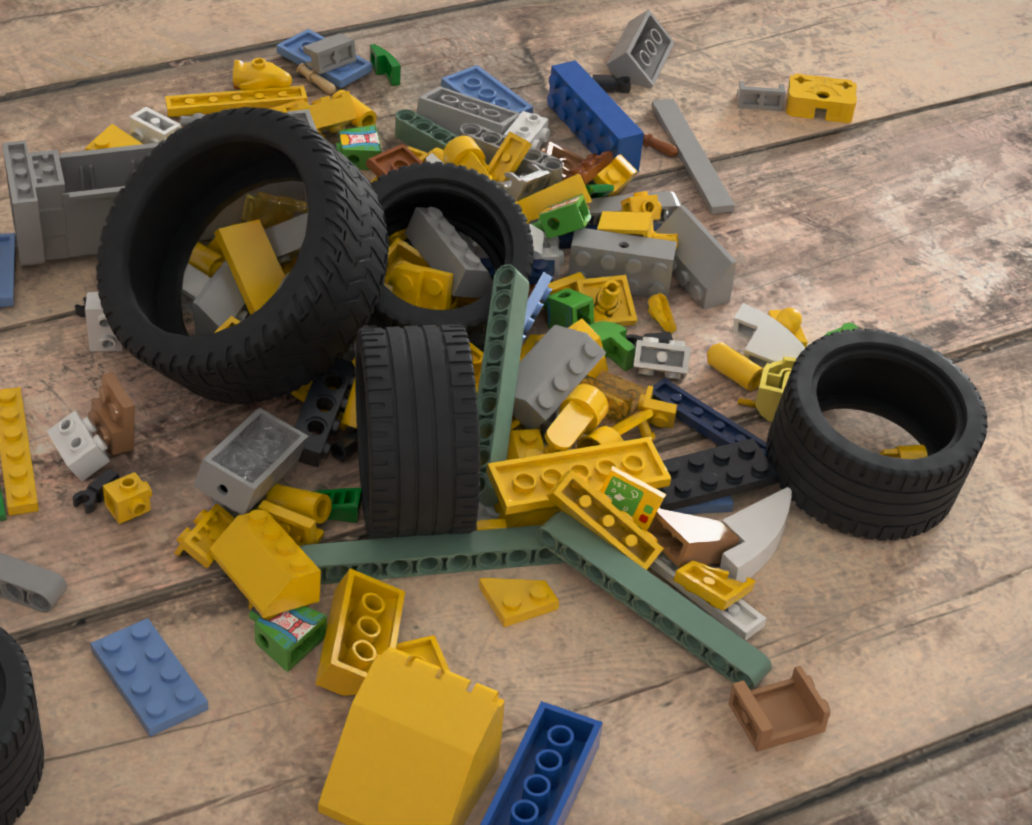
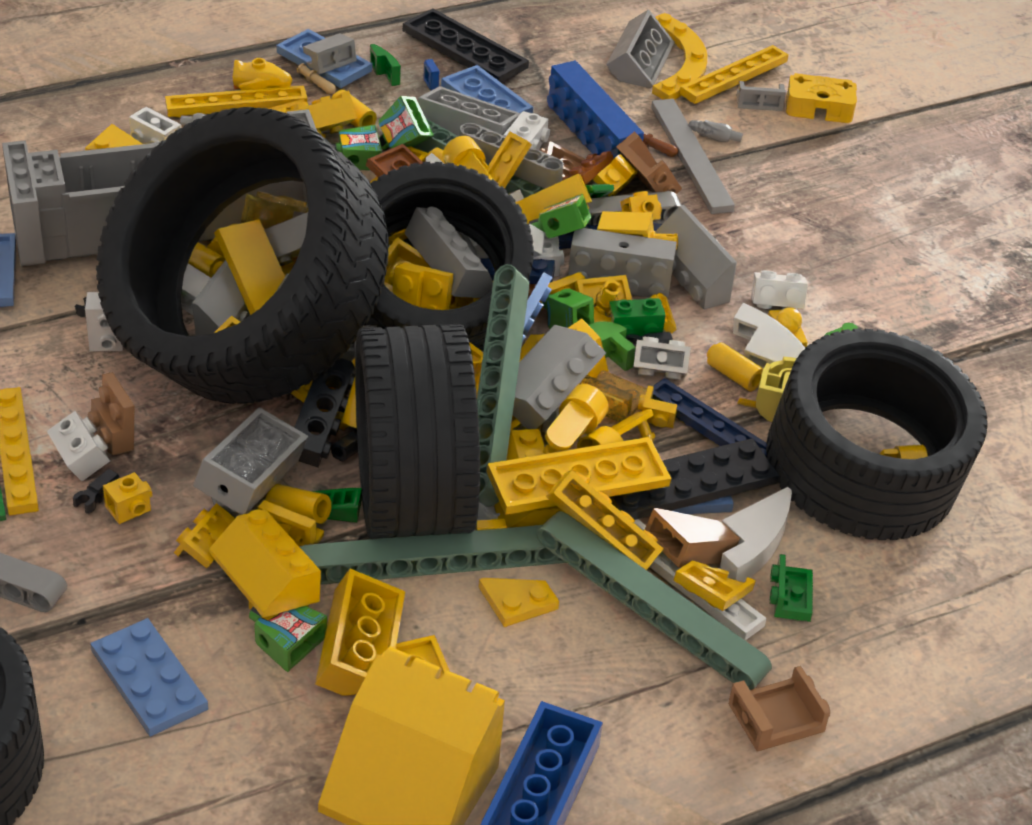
(404, 124): none -> torso
(431, 74): none -> blue tile
(465, 45): none -> black plate
(525, 184): light grey hinge -> none
(610, 83): black bar -> none
(633, 497): tile -> none
(638, 315): none -> green bracket
(656, 178): none -> medium nougat panel
(694, 56): none -> yellow plate
(716, 131): none -> light grey piece
(733, 73): none -> yellow plate
(779, 290): none -> white brick
(792, 591): none -> green bracket

